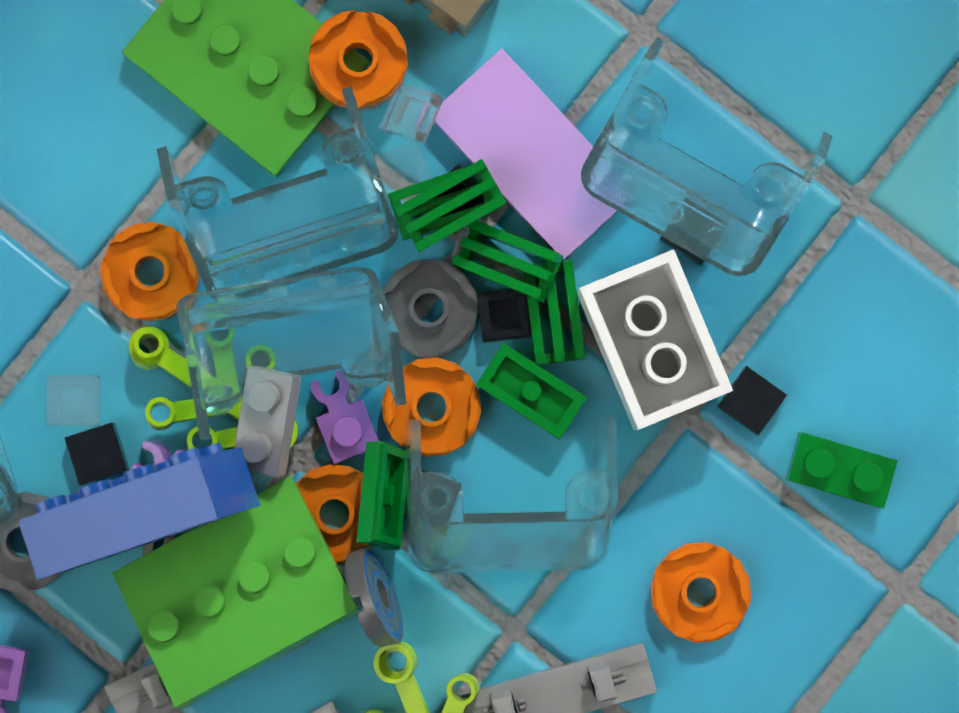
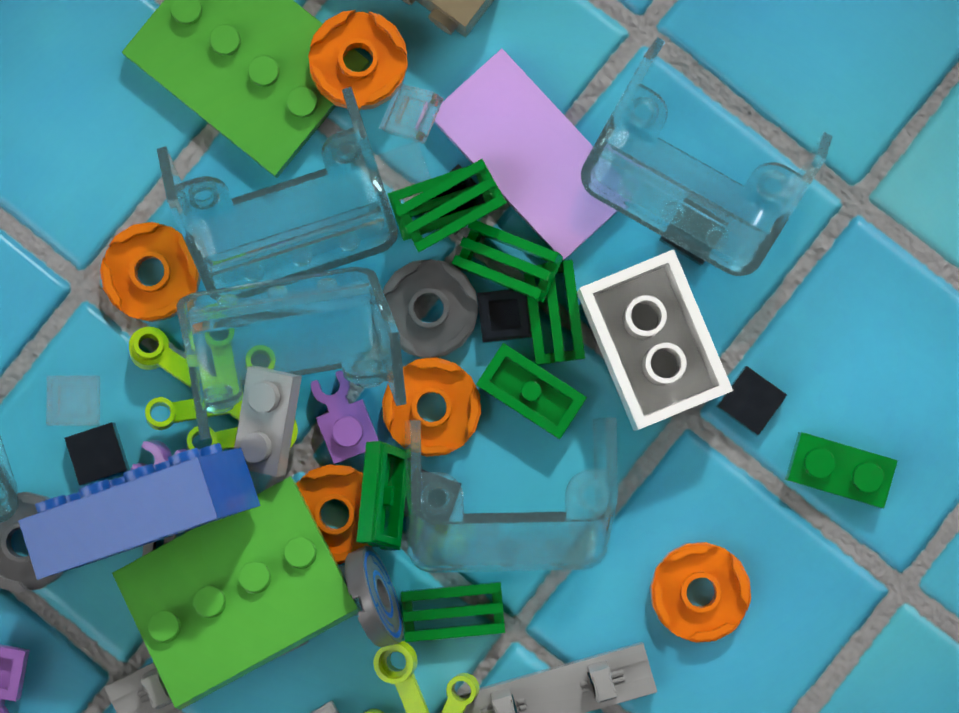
(411, 615): none -> green tile

